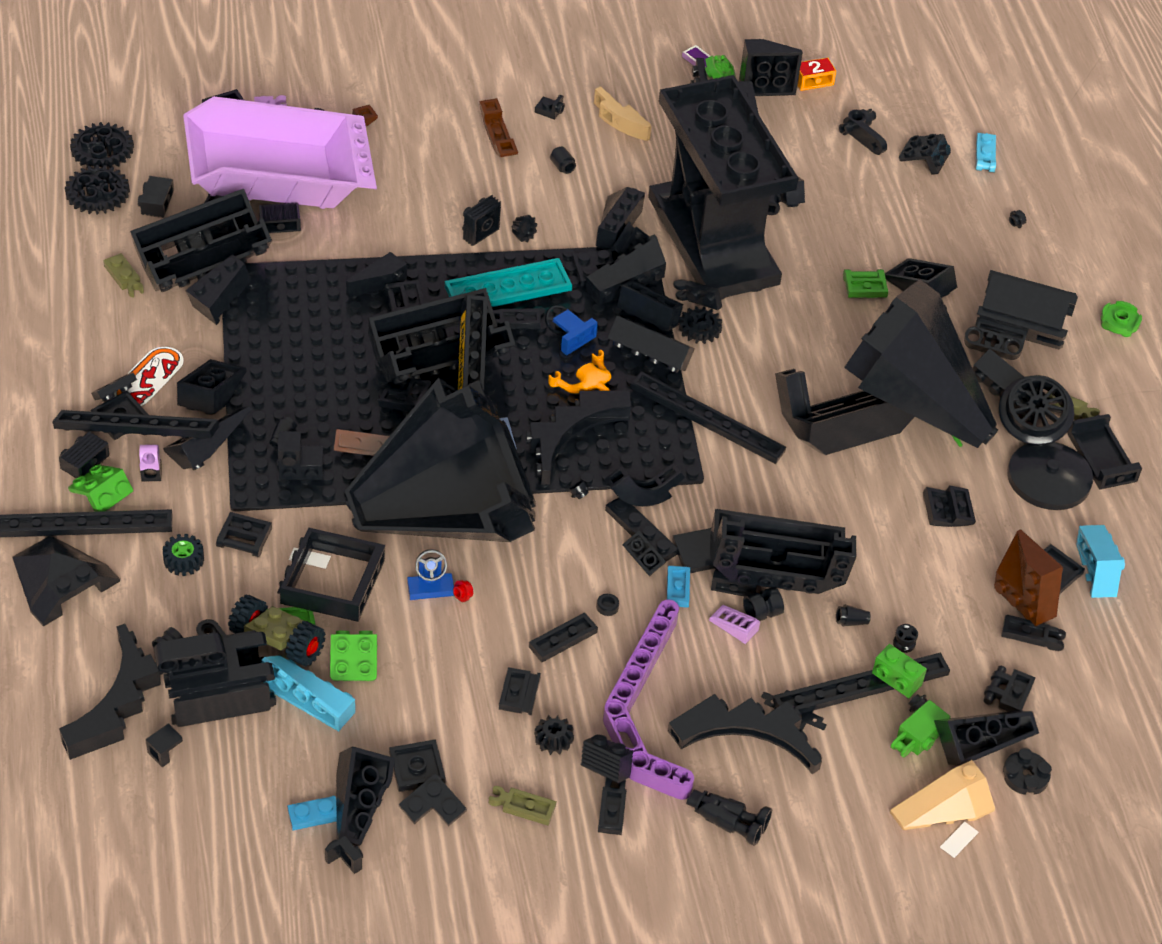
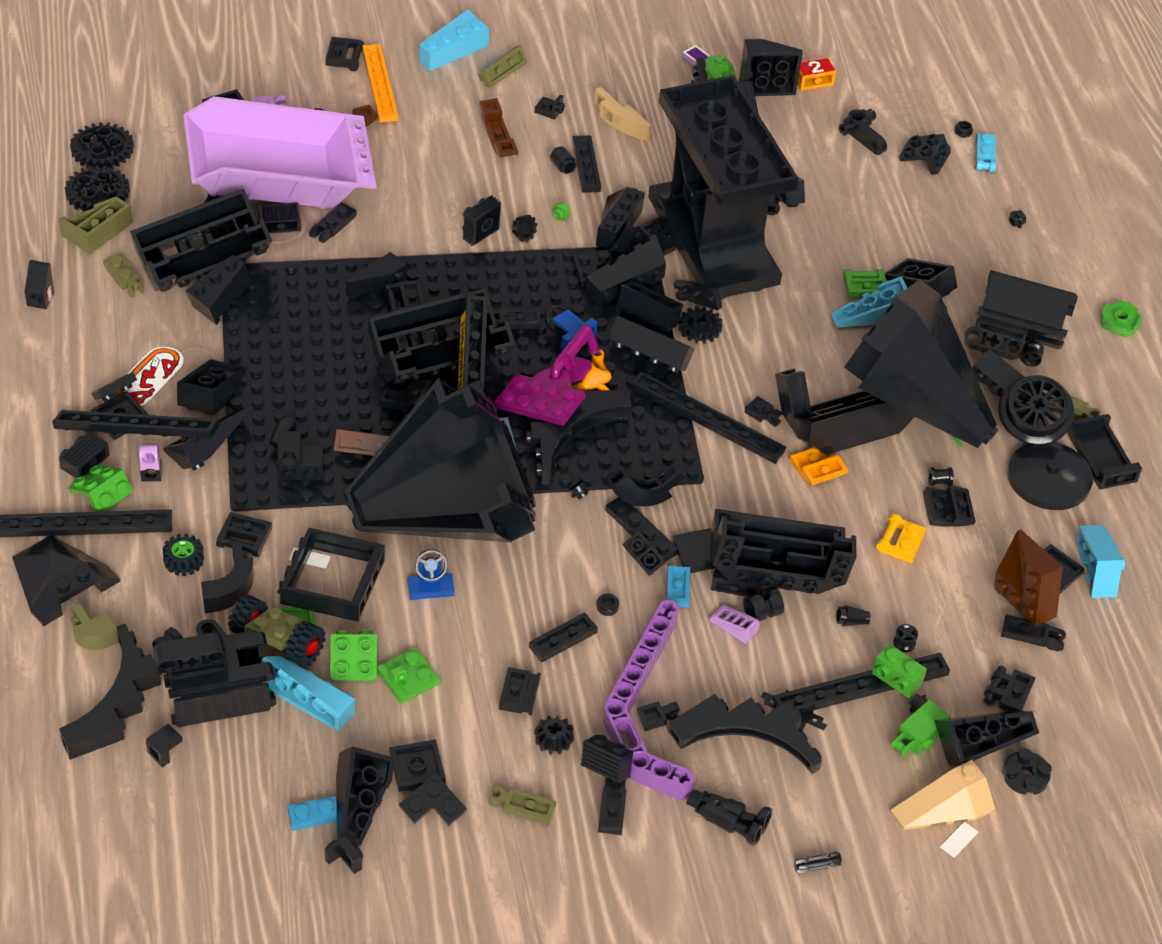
(39, 284): none -> black slope
(95, 632): none -> olive brick
(97, 225): none -> olive wedge
(156, 196): black brick -> none
(224, 592): none -> black arch
(333, 222): none -> black hinge
(338, 52): none -> black plate
(380, 83): none -> light orange plate
(408, 675): none -> bright green hinge
(454, 41): none -> medium azure wedge
(463, 590): red plate -> none
(502, 66): none -> olive plate
(515, 283): teal plate -> none
(550, 392): none -> magenta plate
(561, 211): none -> bright green plate
(586, 164): none -> black plate
(655, 716): none -> black plate
(657, 227): none -> black plate
(761, 409): none -> black plate
(817, 467): none -> light orange slope
(817, 862): none -> black axle
(870, 306): none -> medium azure wedge
(908, 541): none -> yellow plate
(940, 476): none -> black bush
(963, 129): none -> black plate
(1033, 353): none -> black wheel

